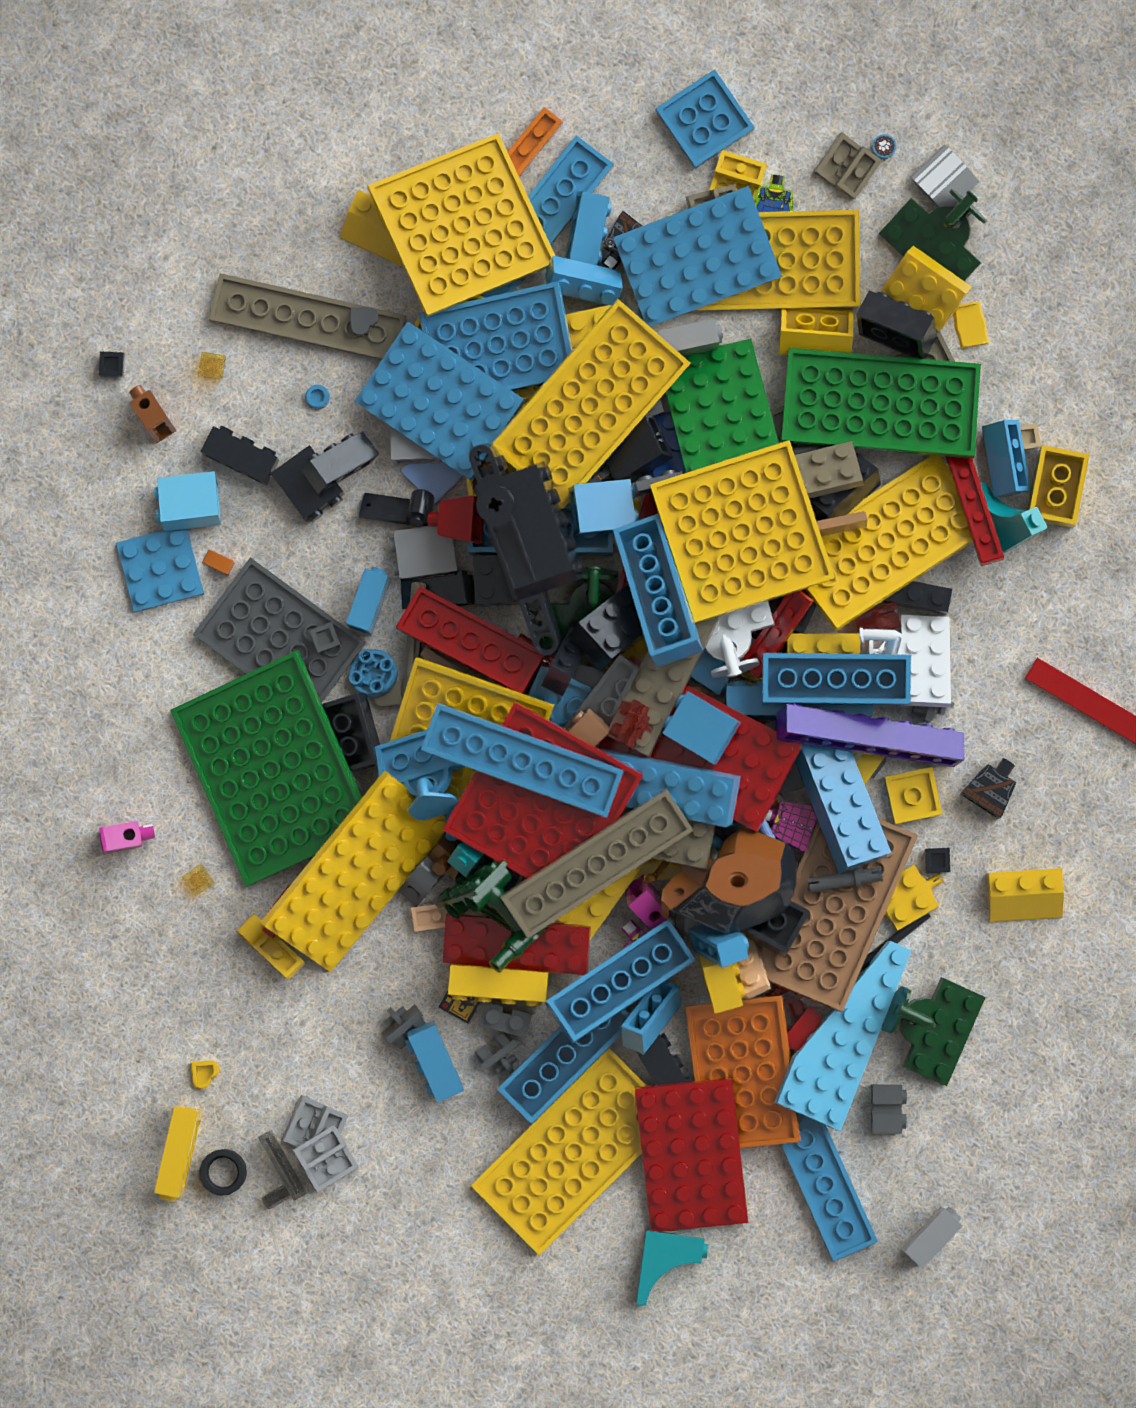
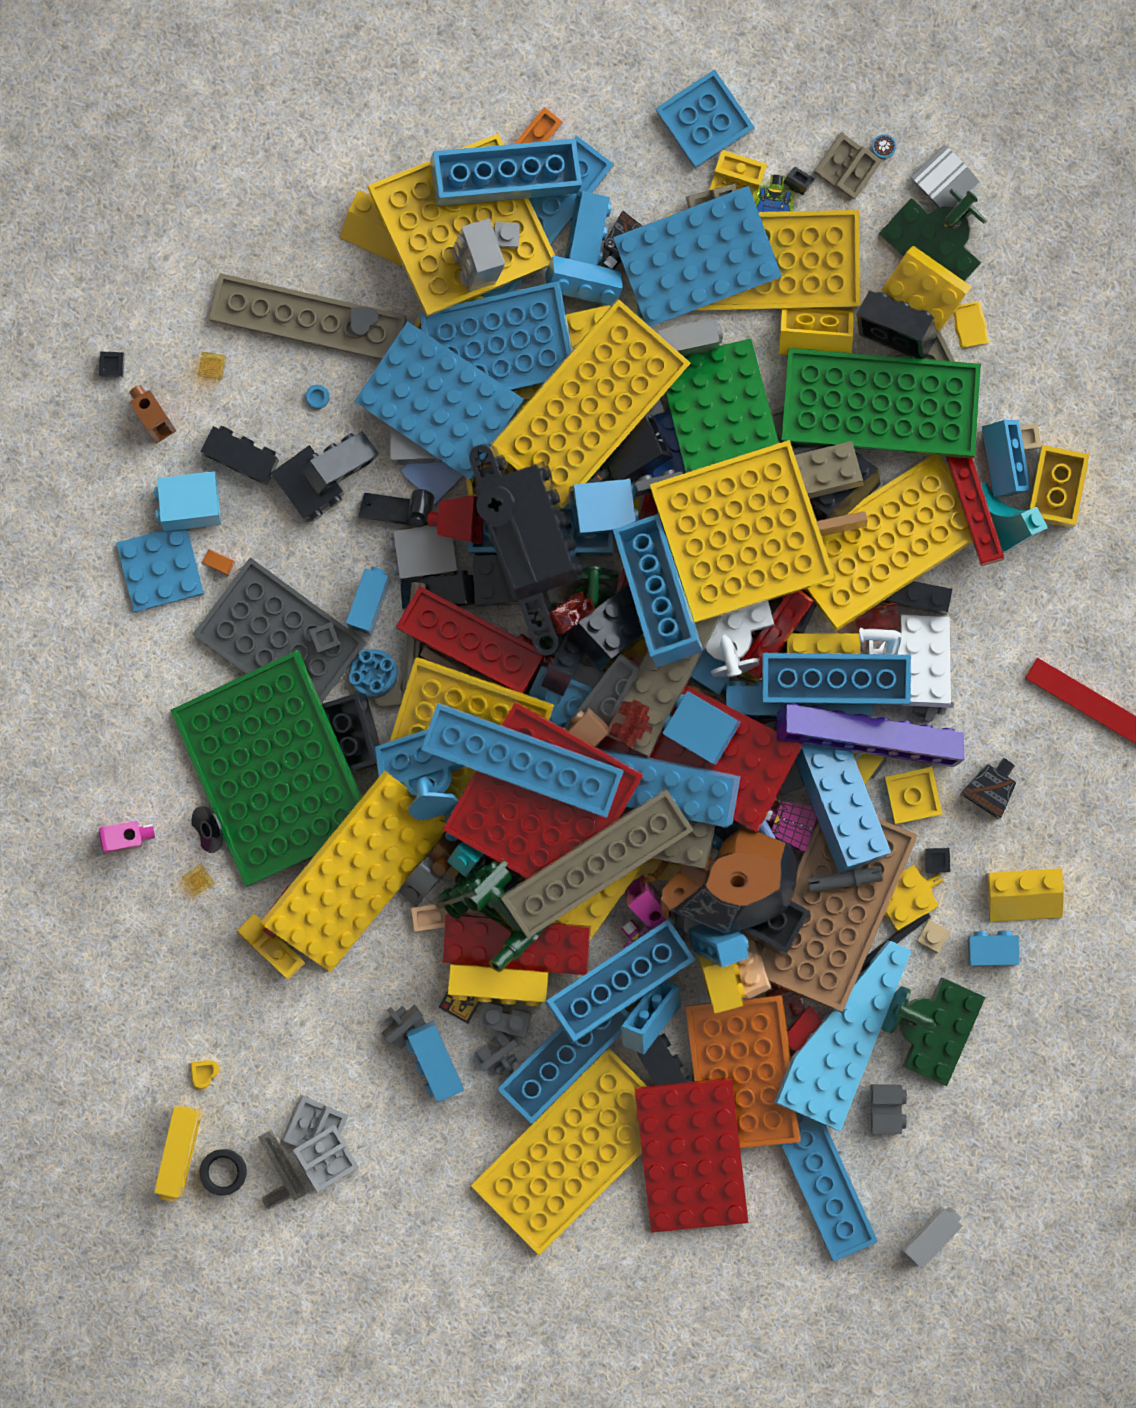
(208, 828): none -> black dish
(478, 255): none -> light grey brick
(505, 172): none -> dark azure brick
(507, 234): none -> light grey plate
(571, 612): none -> clear red hips
(664, 1252): teal arch -> none
(798, 181): none -> black plate
(933, 936): none -> tan plate
(993, 949): none -> dark azure brick

